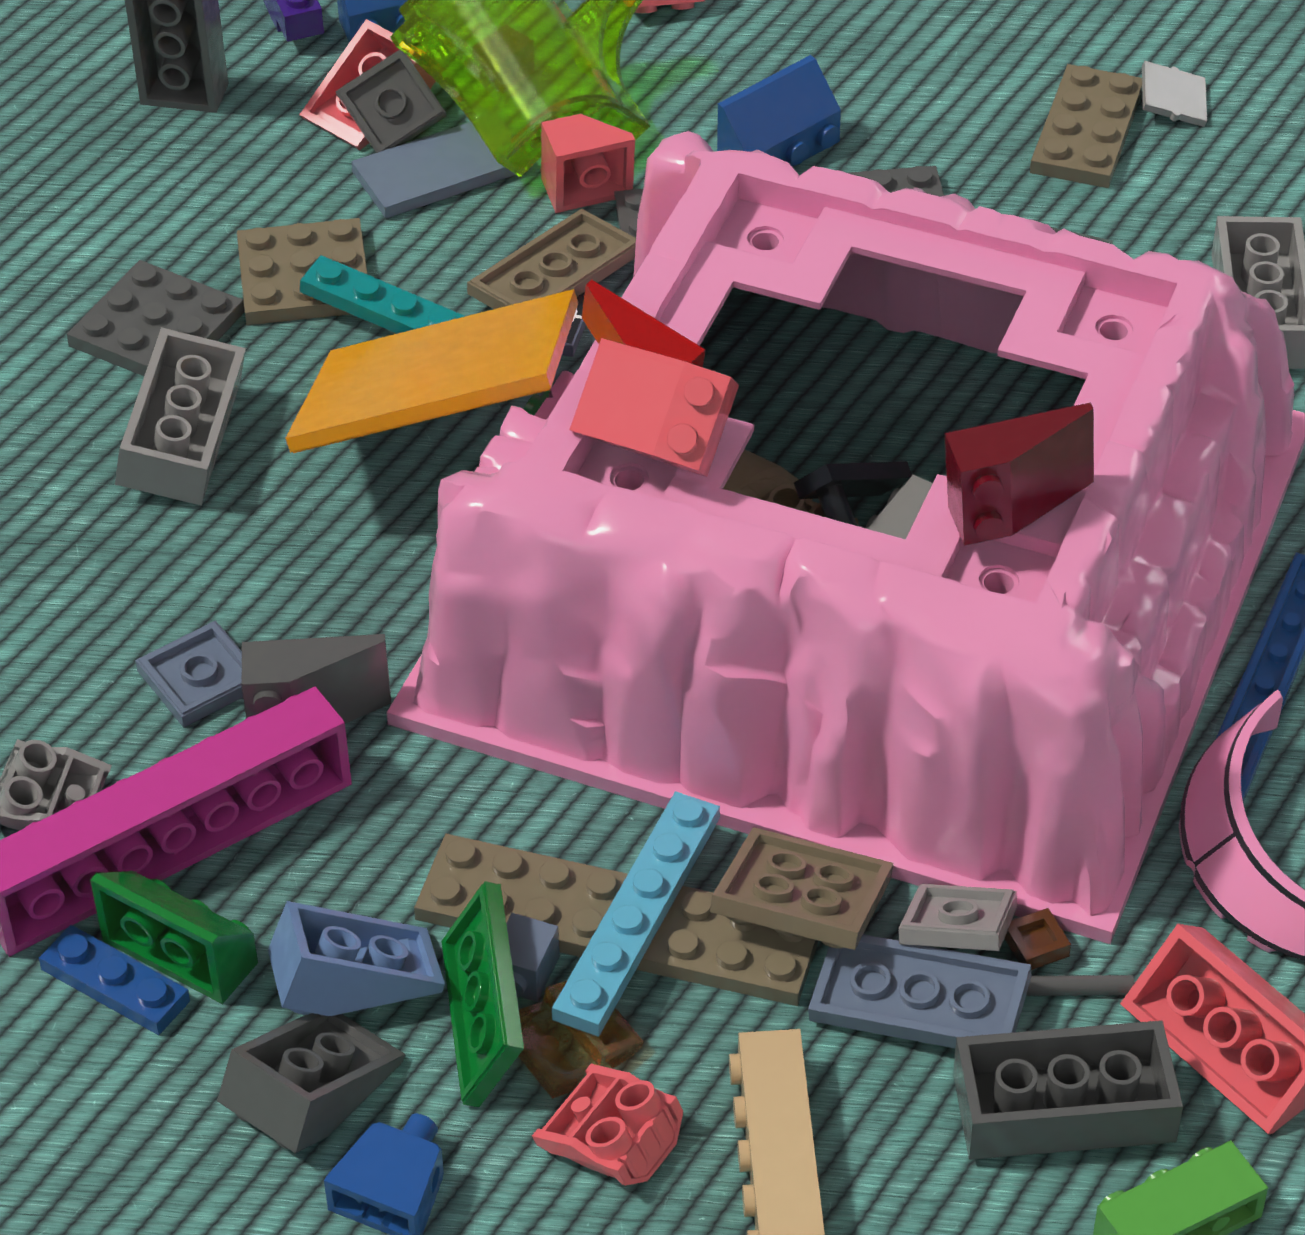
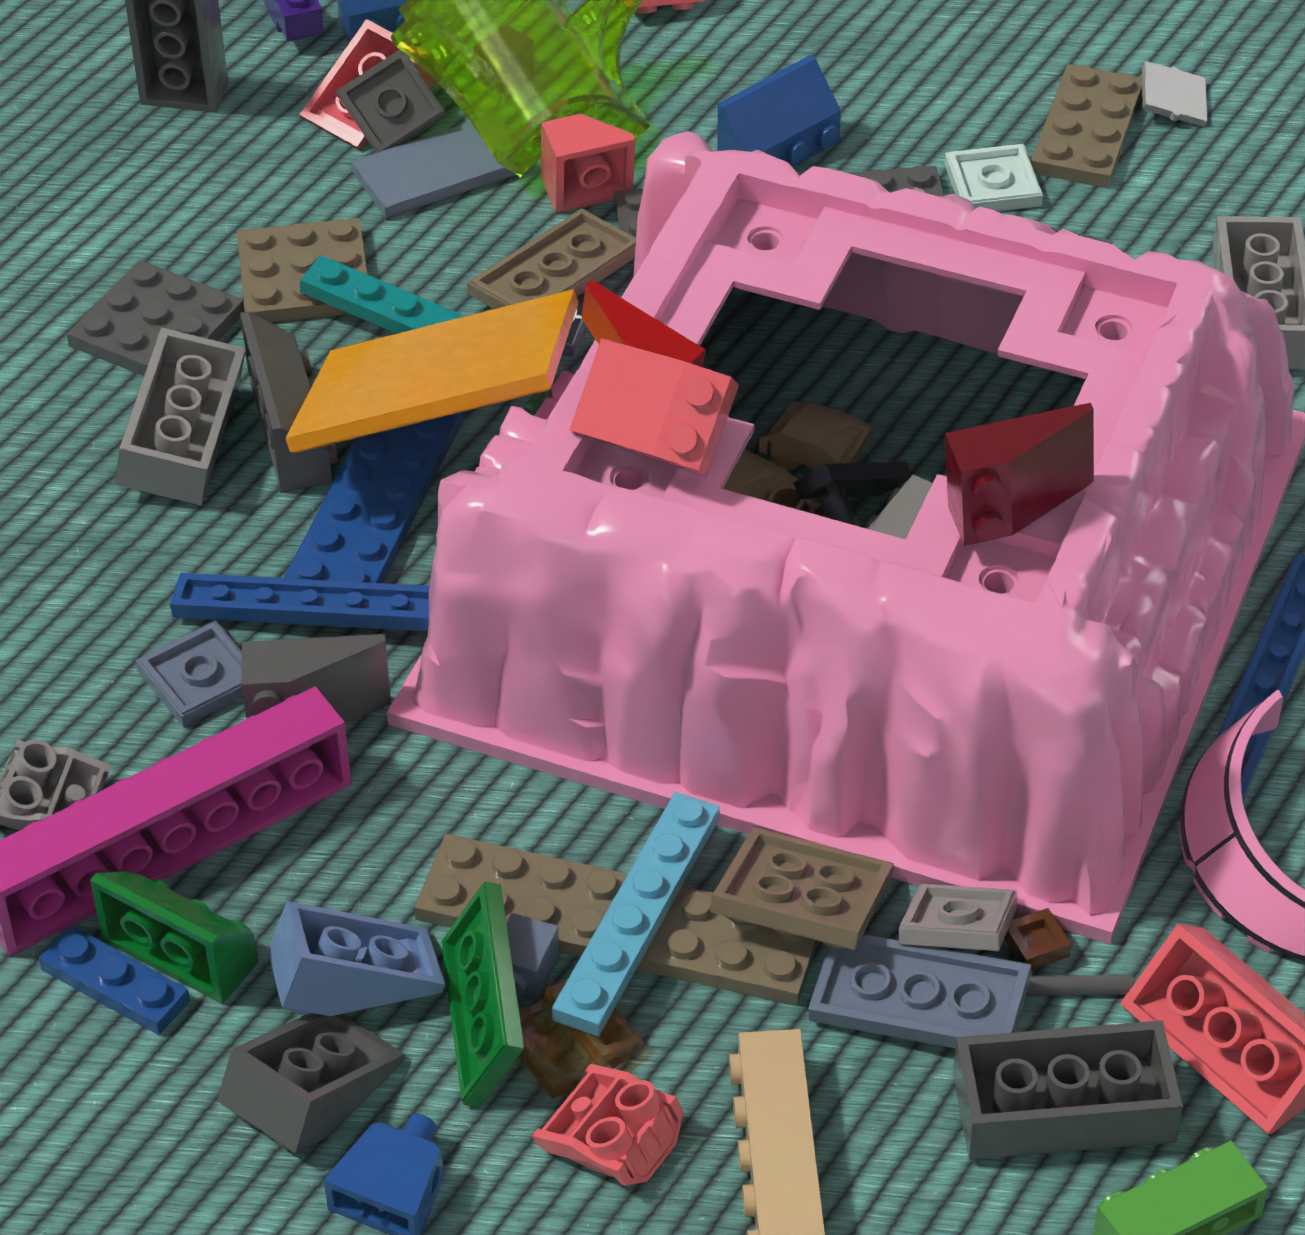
(279, 388): none -> dark grey slope
(301, 601): none -> blue plate
(374, 502): none -> blue plate
(815, 437): none -> tan slope
(994, 177): none -> light aqua tile

